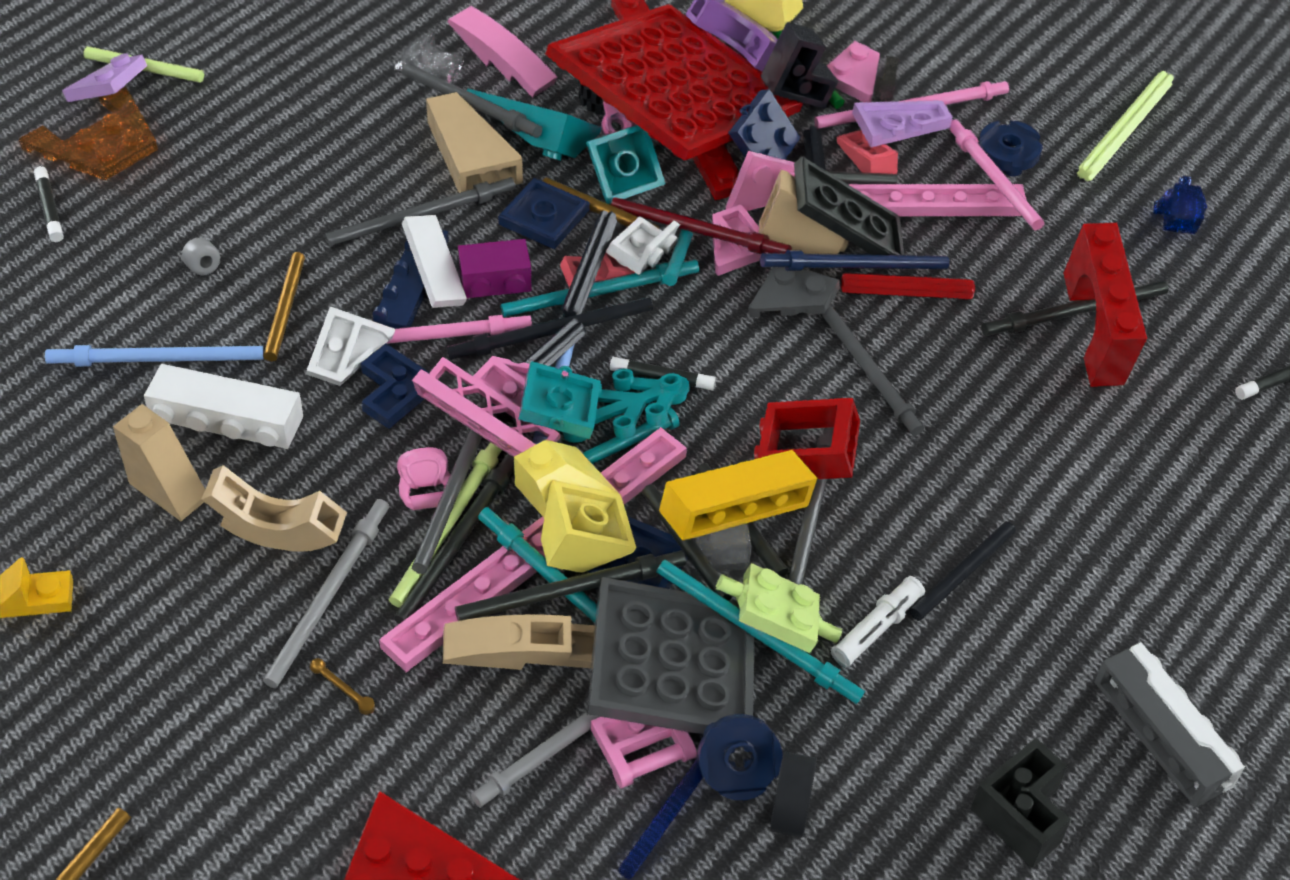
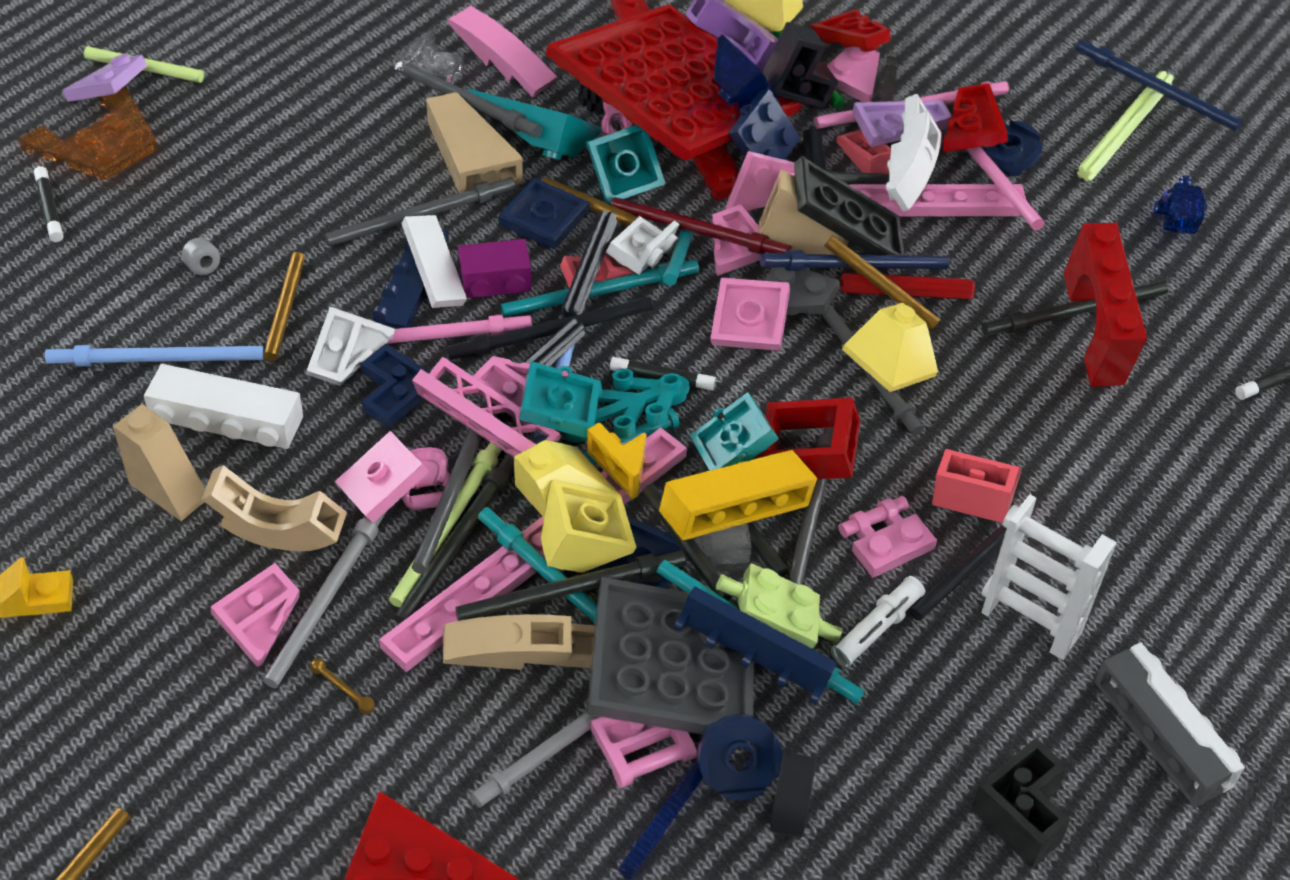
(257, 612): none -> bright pink wing
(382, 477): none -> bright pink plate
(619, 461): none -> yellow slope
(736, 436): none -> teal plate
(737, 75): none -> clear blue slope
(750, 314): none -> bright pink plate
(756, 642): none -> dark blue hinge
(852, 31): none -> red wing
(879, 280): none -> pearl gold bar
(892, 545): none -> bright pink plate
(894, 348): none -> light yellow slope
(914, 156): none -> white slope
(975, 120): none -> red wing
(975, 485): none -> coral slope
(1081, 584): none -> white fence
(1106, 59): none -> dark blue bar

